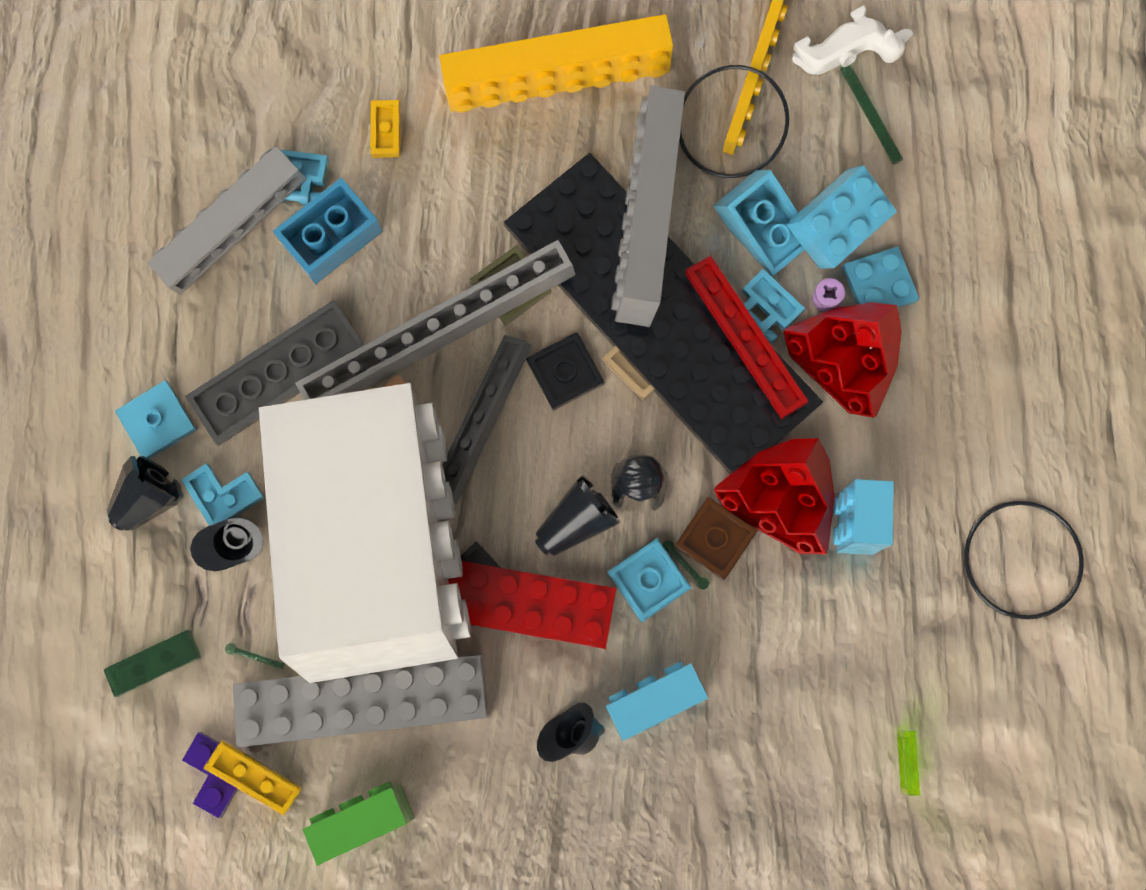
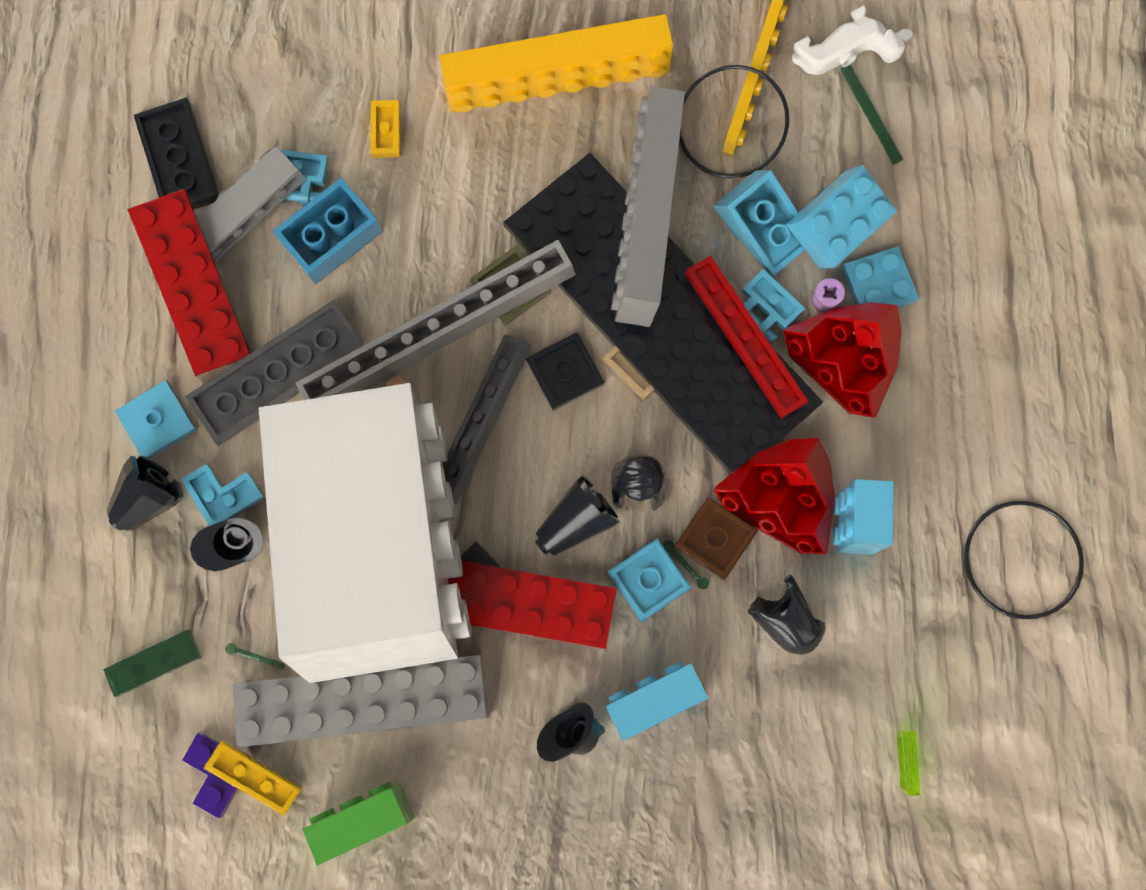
(177, 152): none -> black tile
(189, 281): none -> red plate
(789, 620): none -> black hair

